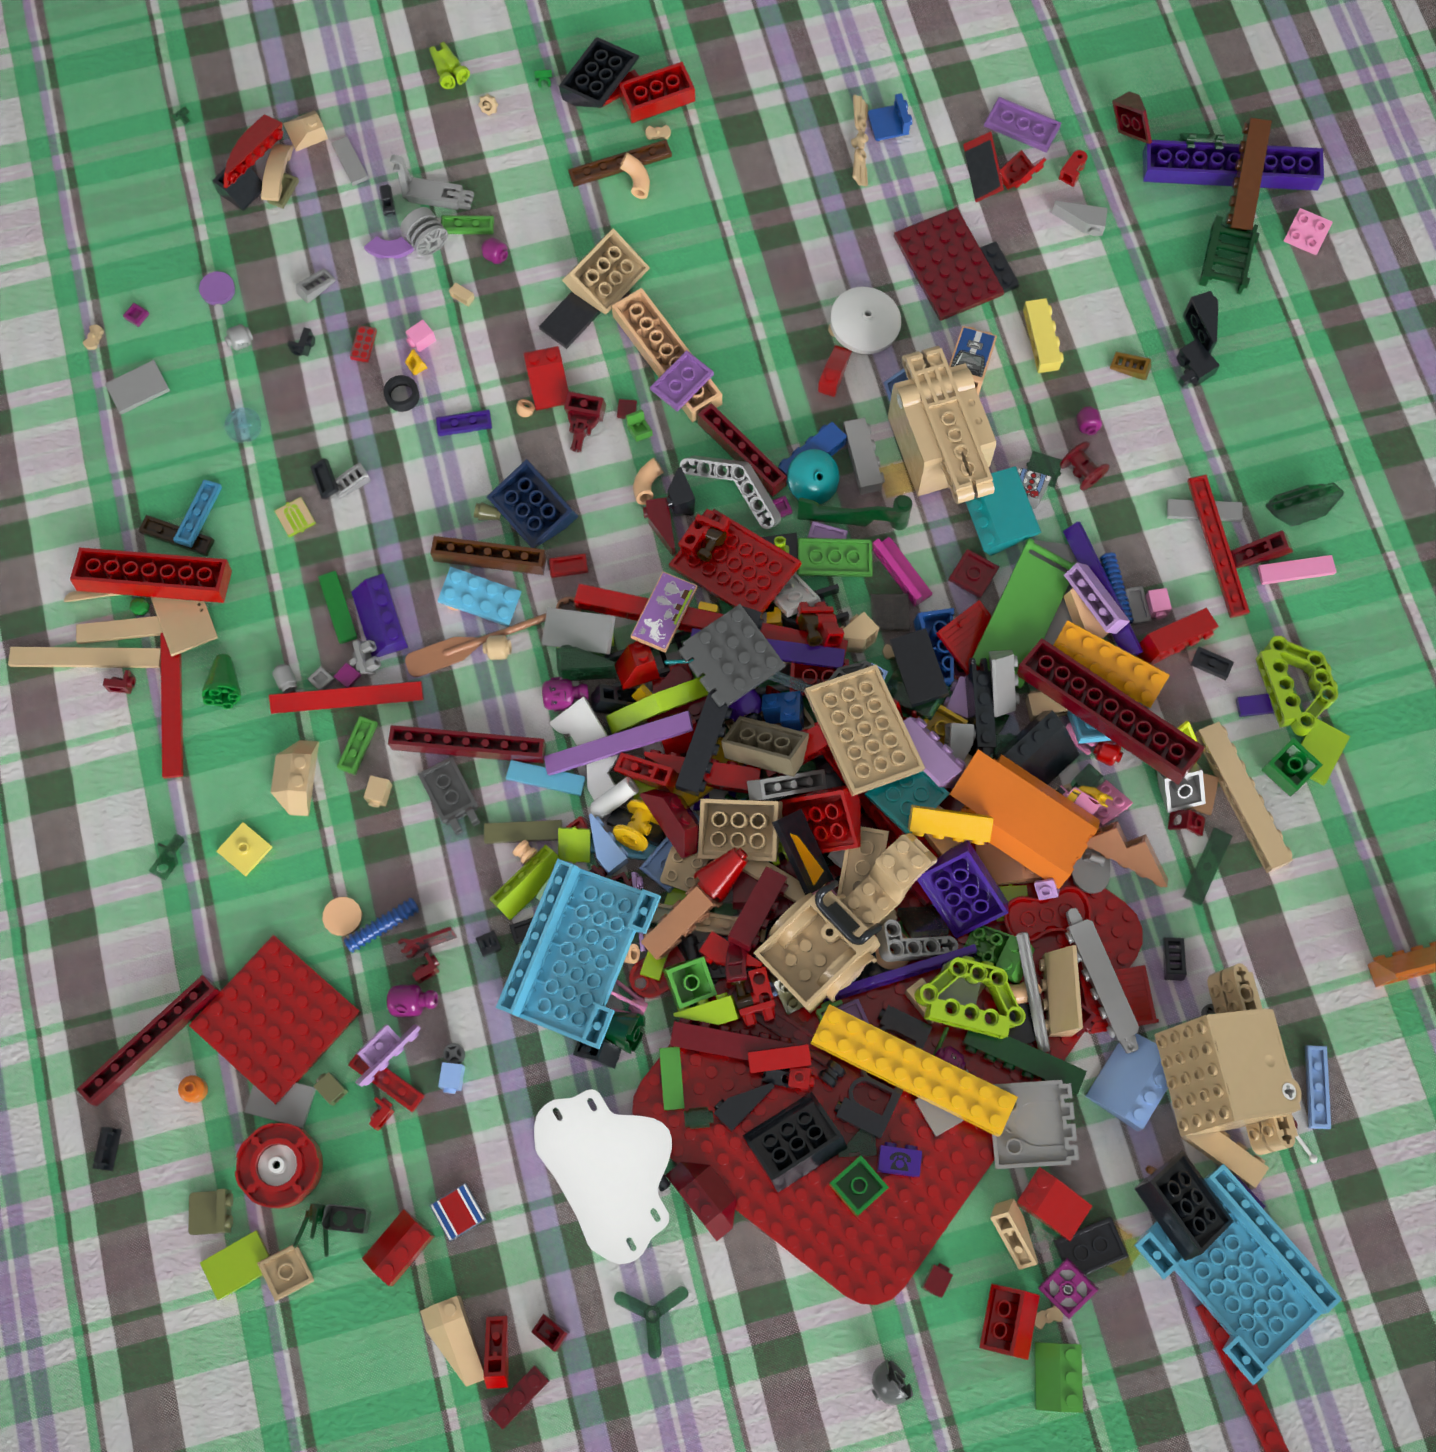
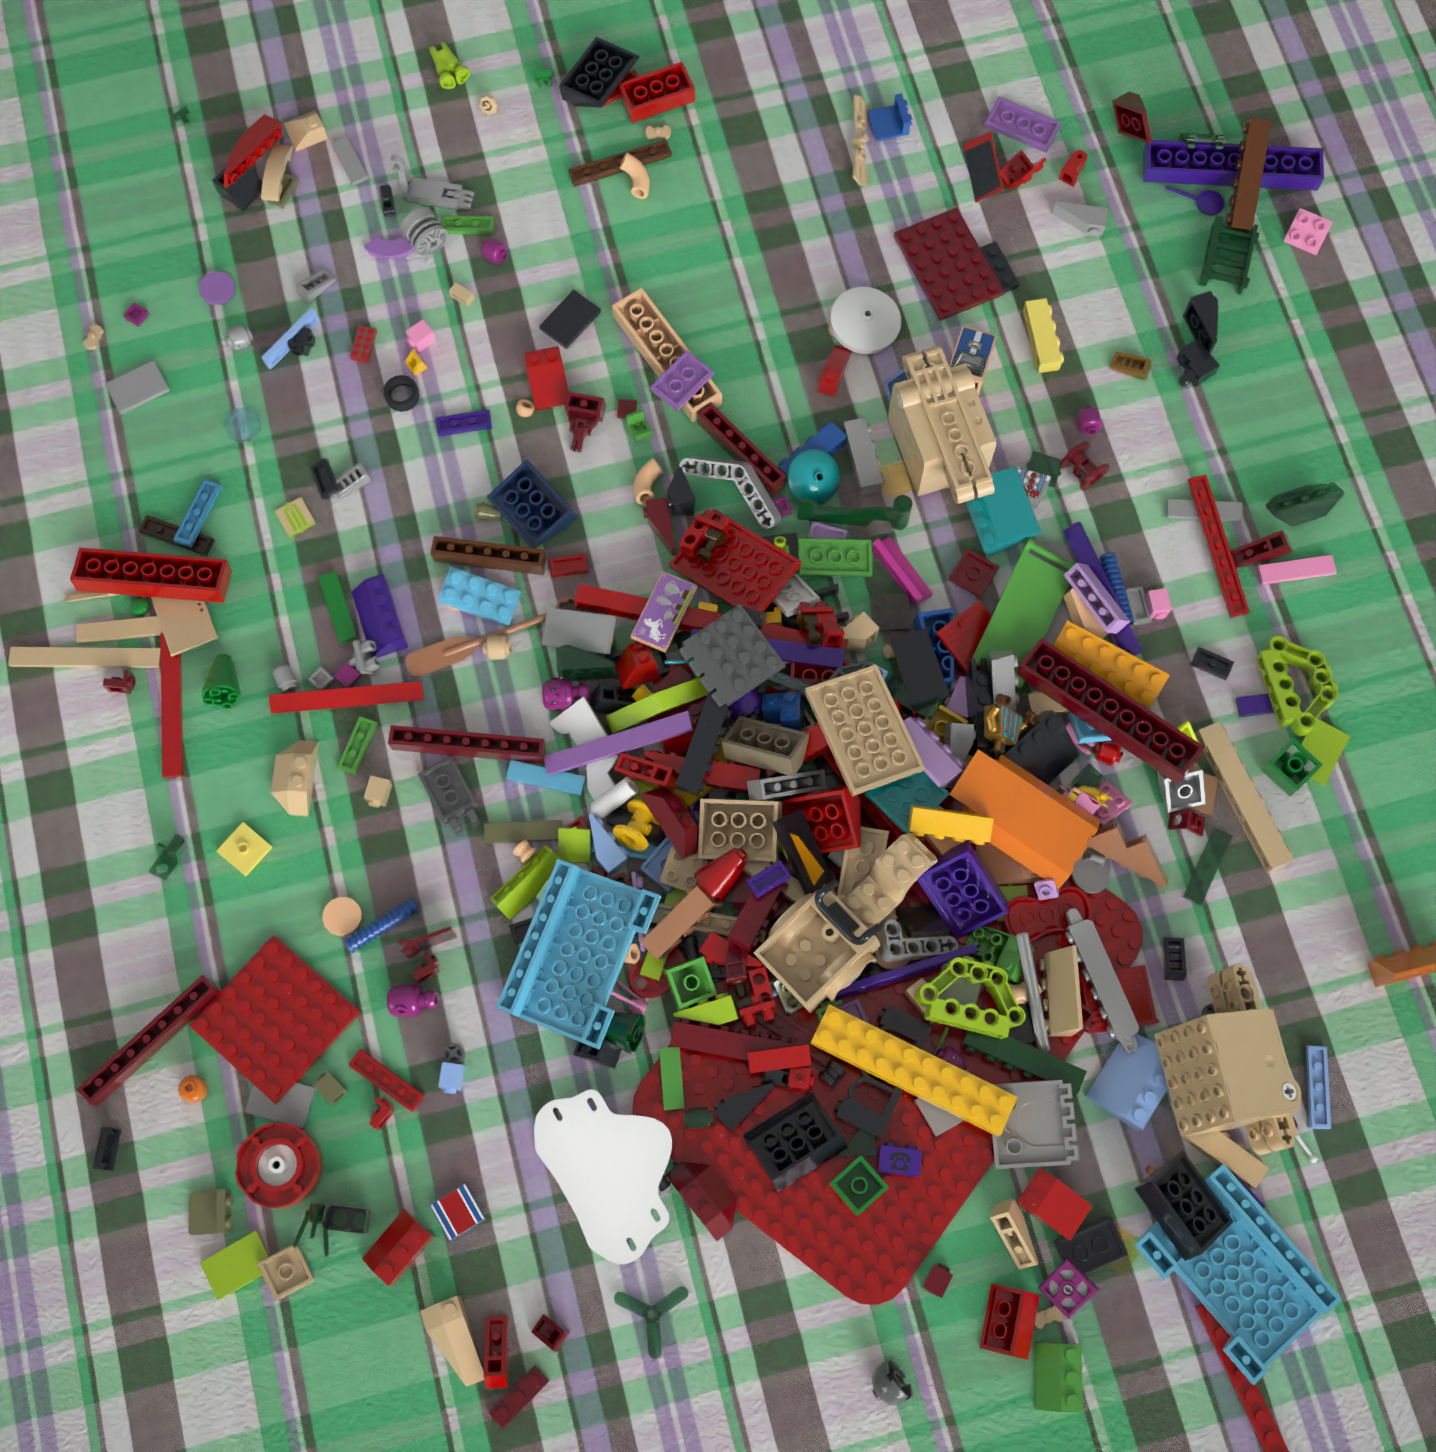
(281, 348): none -> light blue tile
(381, 1049): lavender bracket -> none
(488, 943): black tile -> none
(606, 272): tan slope -> none
(768, 879): none -> dark purple plate
(1004, 725): none -> pearl gold torso
(1041, 1239): clear tile -> none
(1177, 636): red wedge -> none
(1208, 201): none -> dark purple piece

